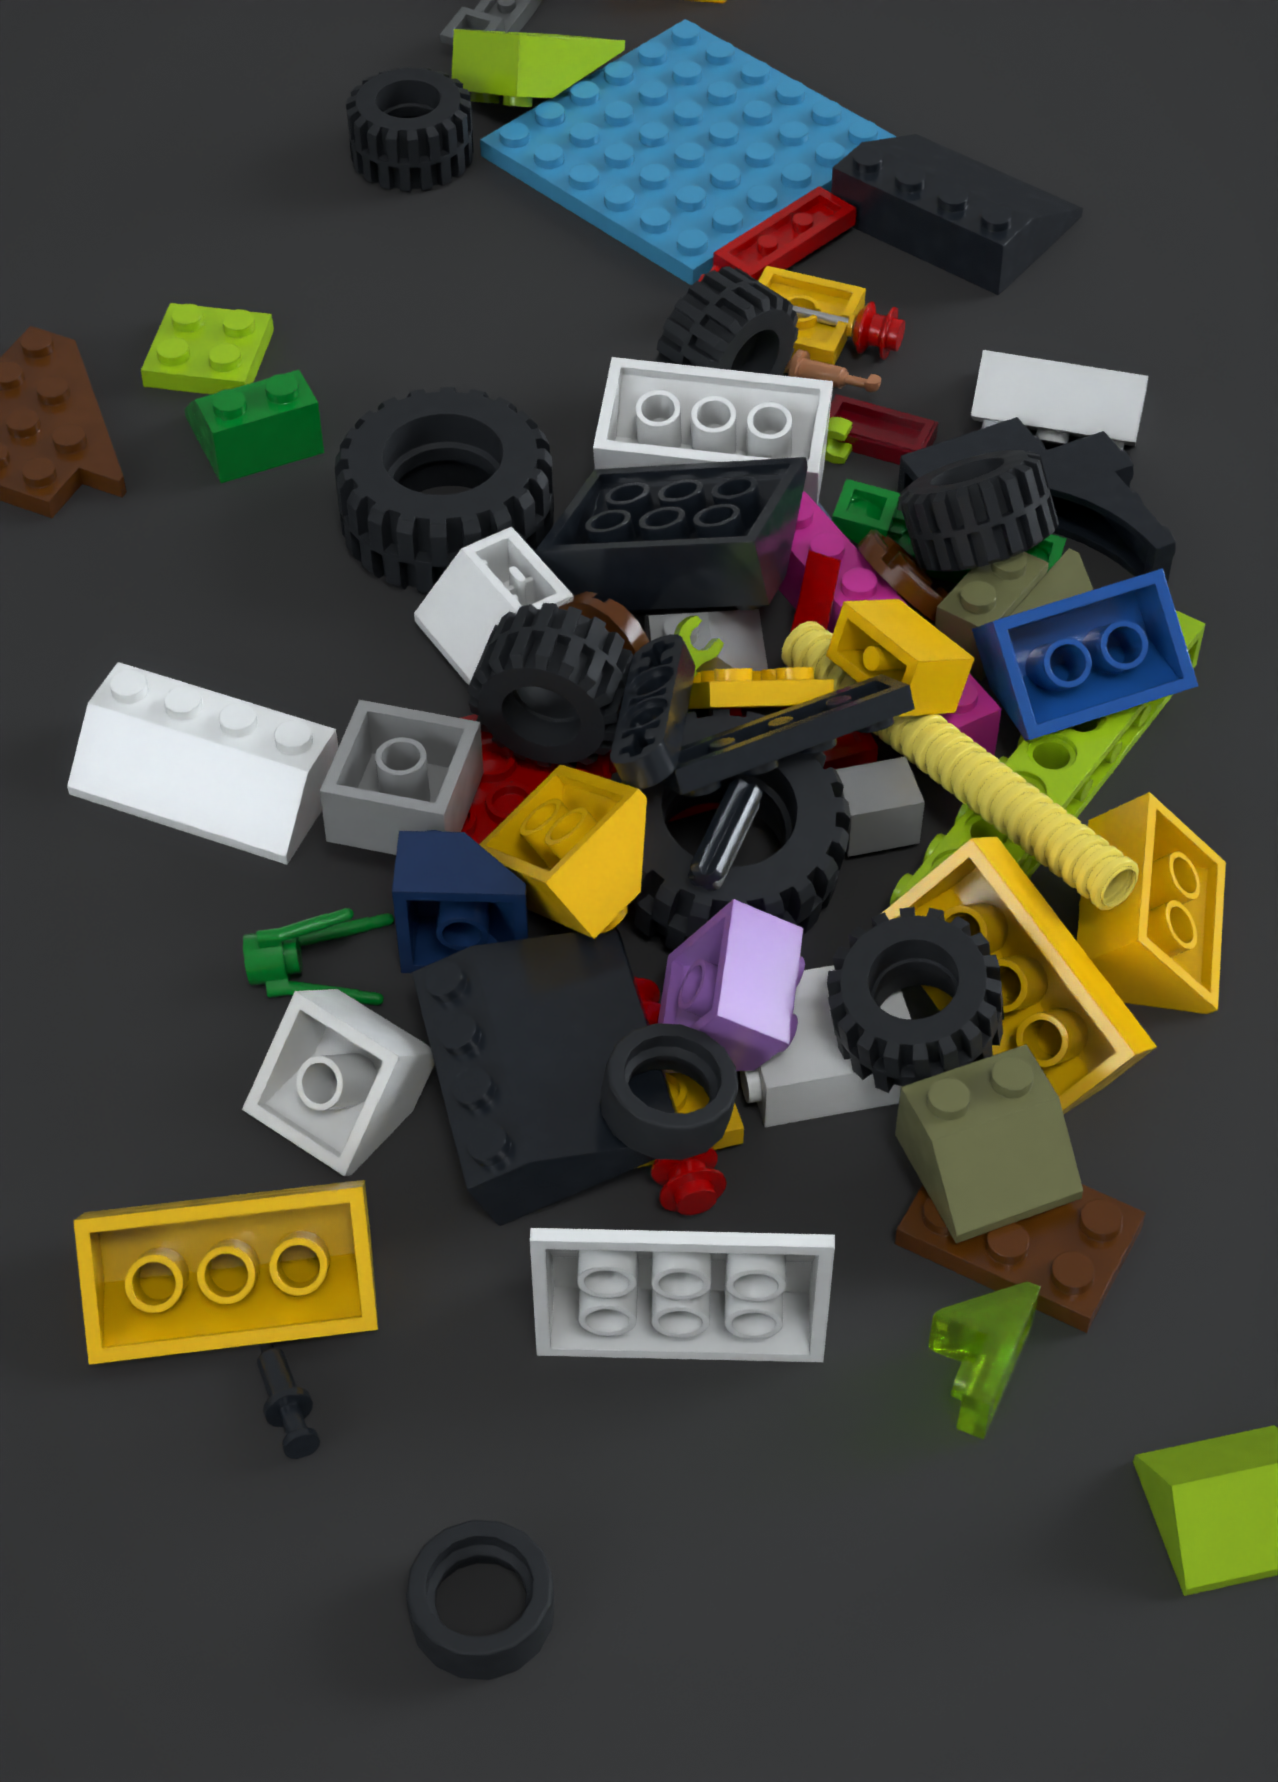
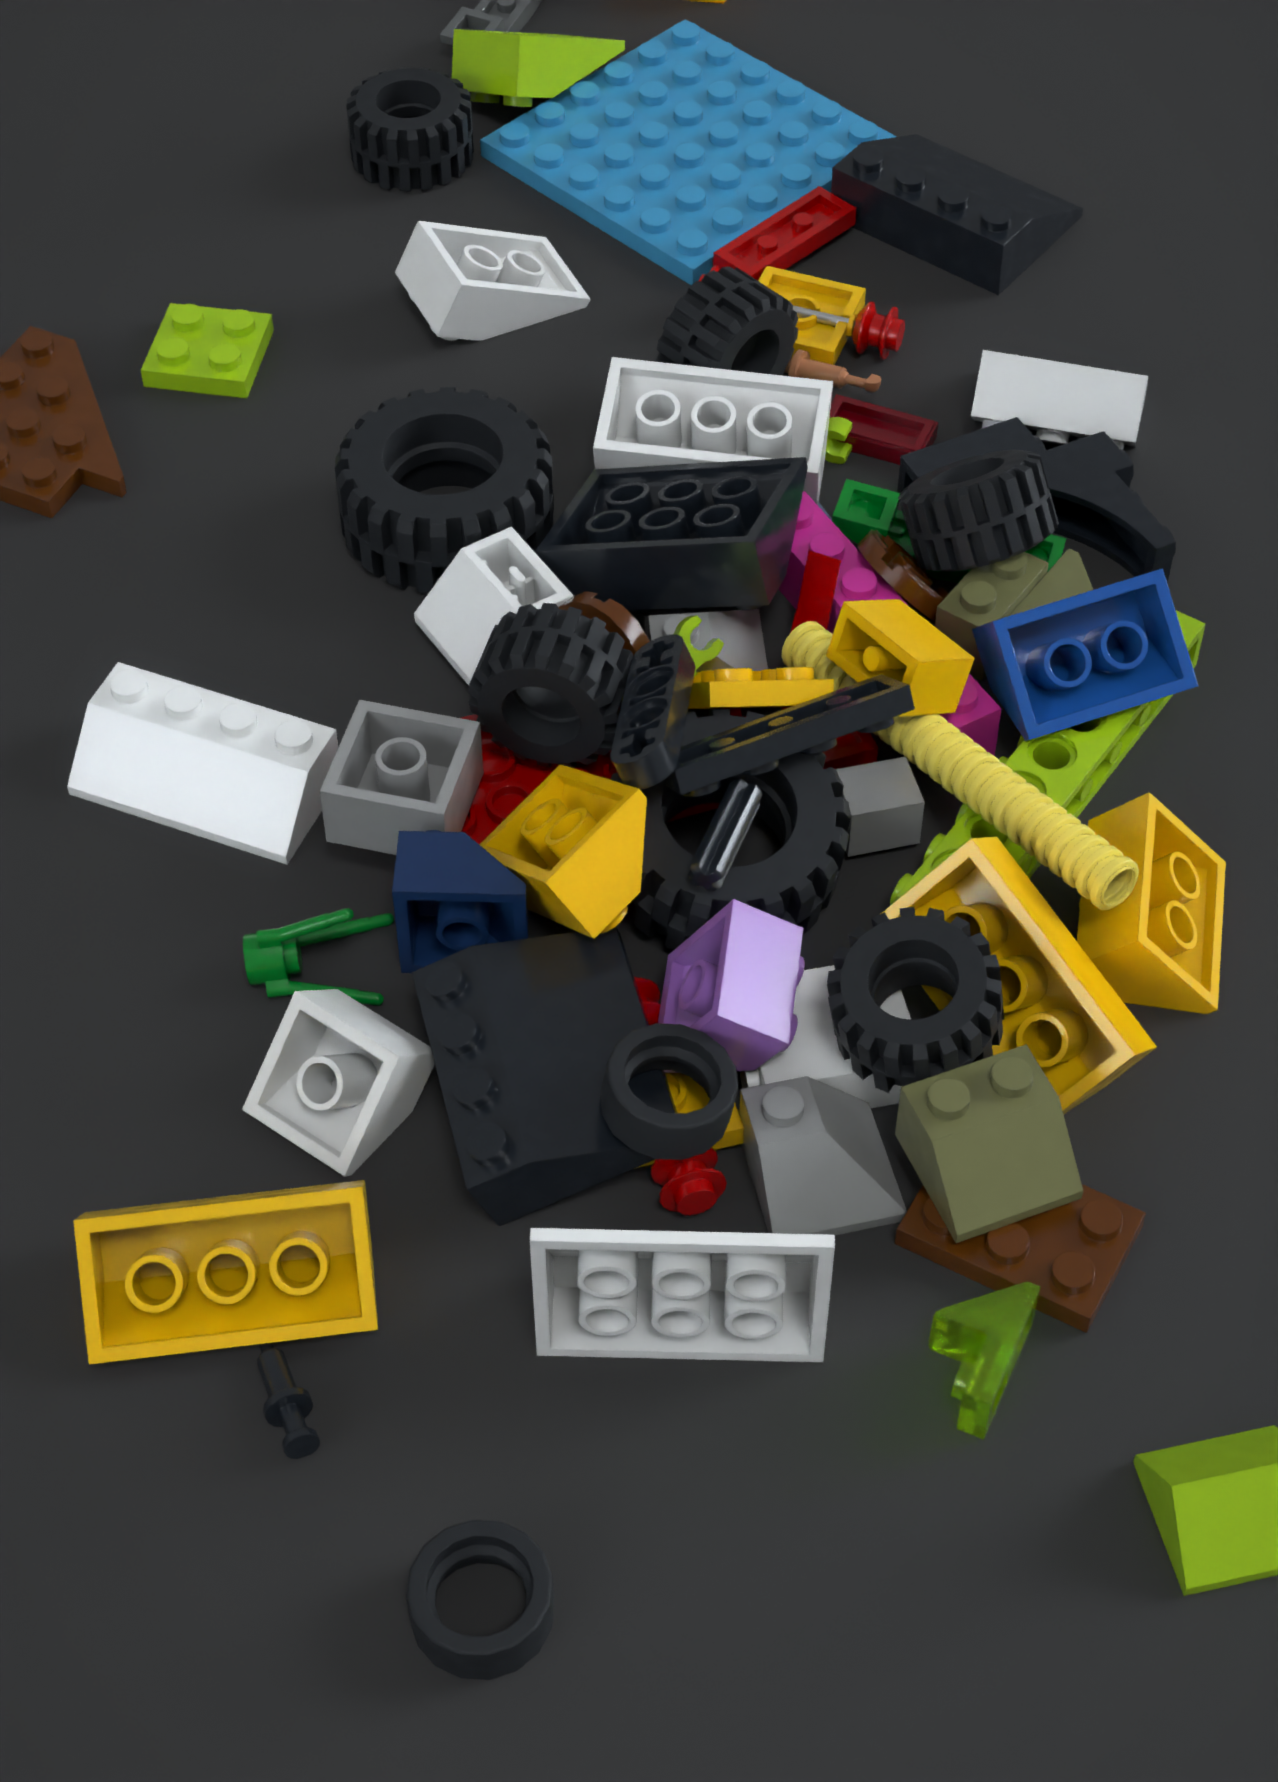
(257, 425): green slope -> none
(485, 280): none -> white slope
(817, 1159): none -> light grey slope

